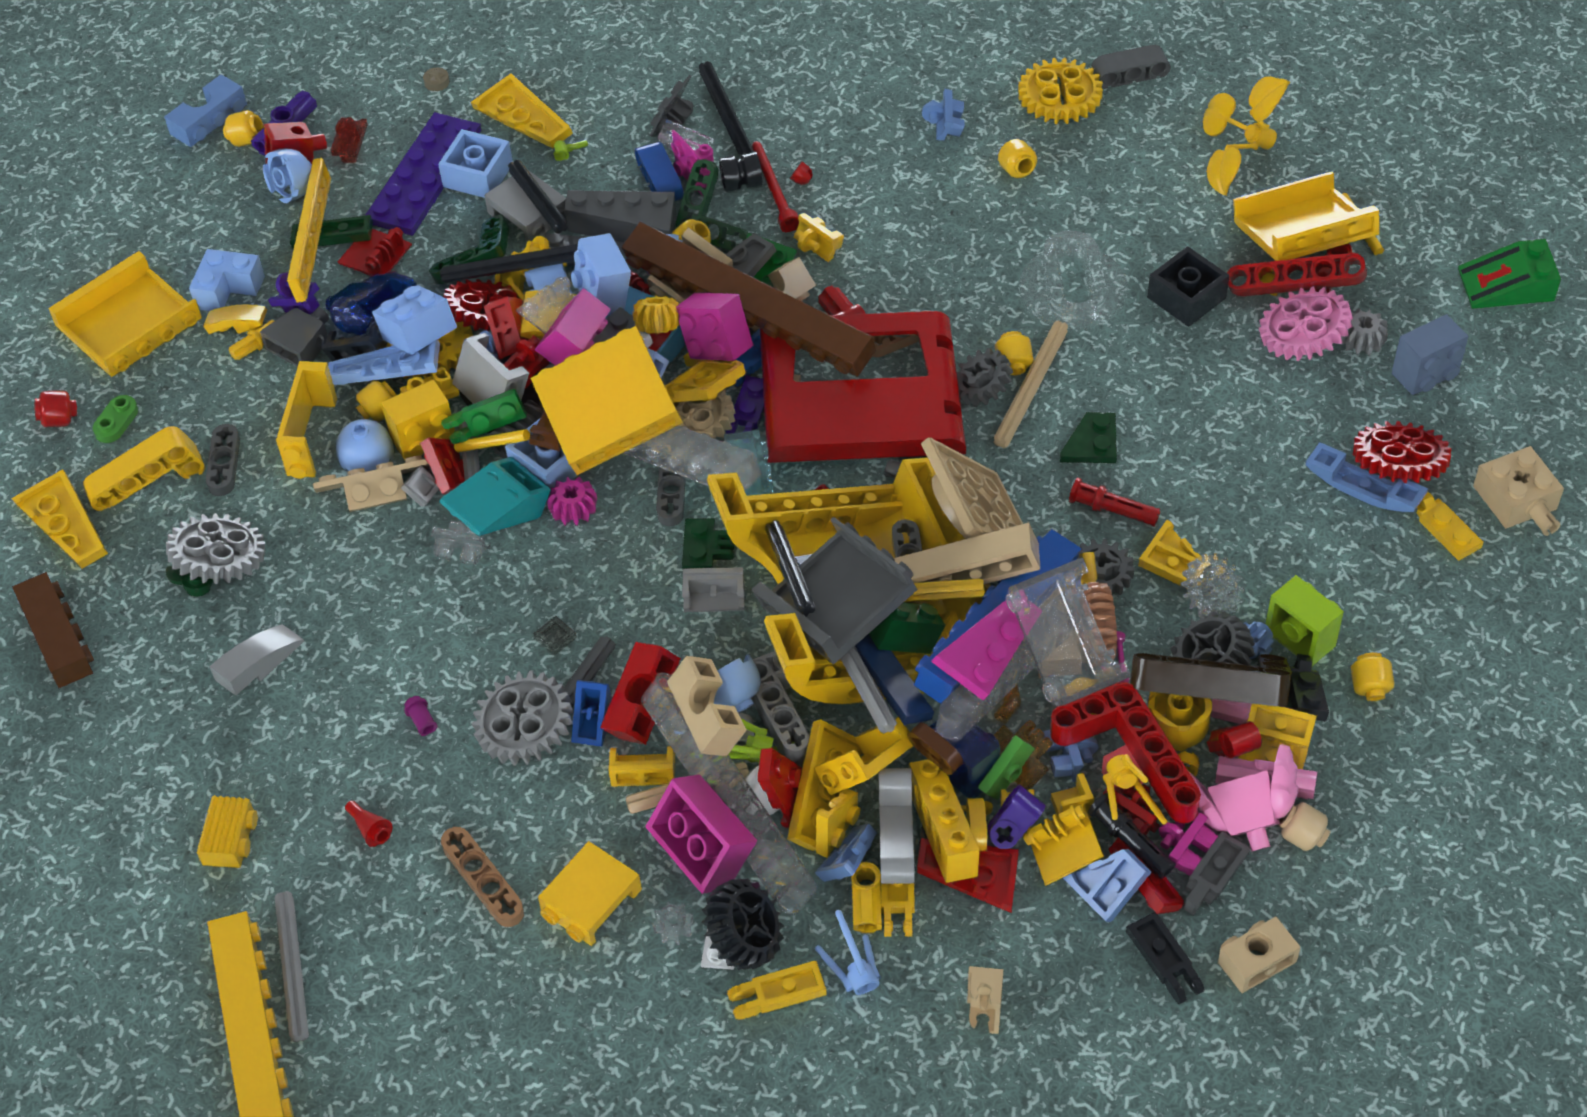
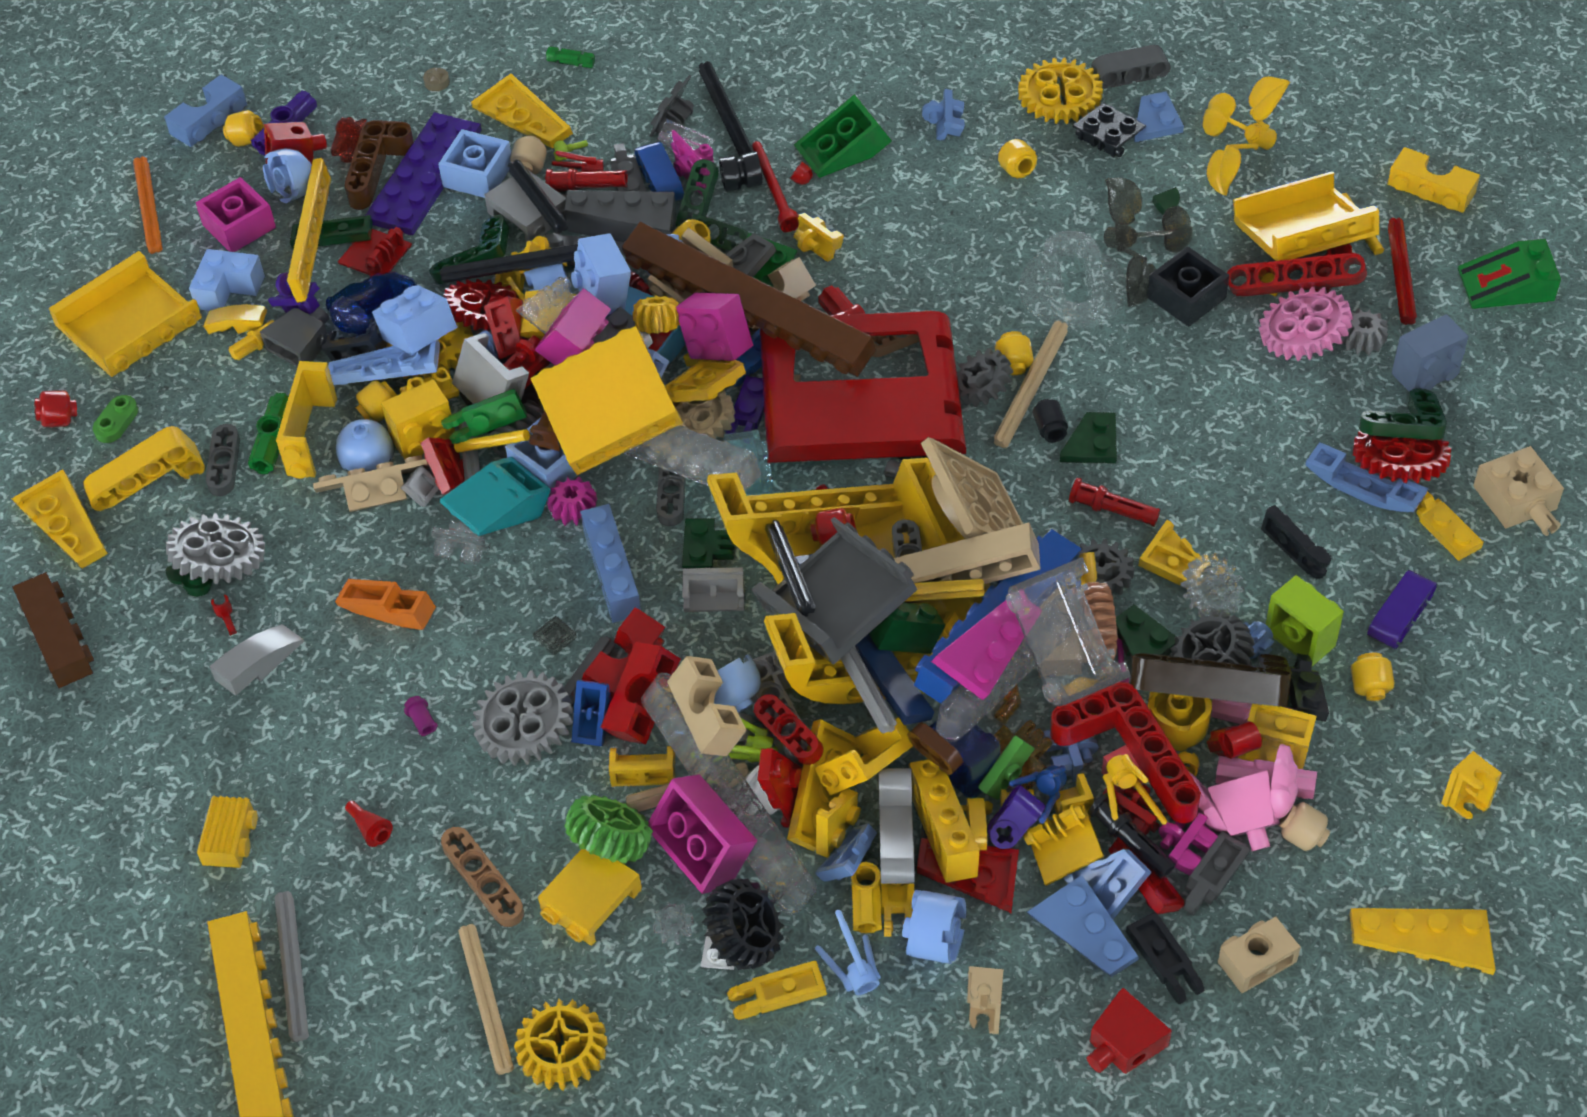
(147, 205): none -> orange axle
(223, 611): none -> red hand
(235, 215): none -> dark pink brick
(265, 449): none -> green piece
(375, 142): none -> reddish brown beam
(387, 603): none -> orange slope
(486, 999): none -> tan axle
(530, 152): none -> tan head
(534, 1041): none -> yellow gear
(570, 57): none -> green axle
(588, 163): none -> red plant
(595, 179): none -> red pin
(608, 828): none -> bright green gear
(610, 562): none -> medium blue brick
(628, 163): none -> dark grey hinge
(635, 628): none -> red arch
(790, 741): none -> red beam
(823, 528): none -> red head
(842, 139): none -> green slope
(934, 926): none -> light blue brick
(1048, 782): none -> blue plant
(1050, 420): none -> black brick
(1085, 925): none -> medium blue wing
(1107, 129): none -> black hinge
(1124, 203): none -> clear smoke plant
(1126, 1035): none -> red torso
(1143, 633): none -> dark green wing
(1159, 117): none -> medium blue wing
(1166, 200): none -> dark green tile
(1295, 543): none -> black hinge
(1401, 608): none -> dark purple beam
(1402, 271): none -> red axle
(1423, 422): none -> dark green beam
(1438, 934): none -> yellow wing
(1451, 190): none -> yellow arch
(1473, 783): none -> yellow hinge

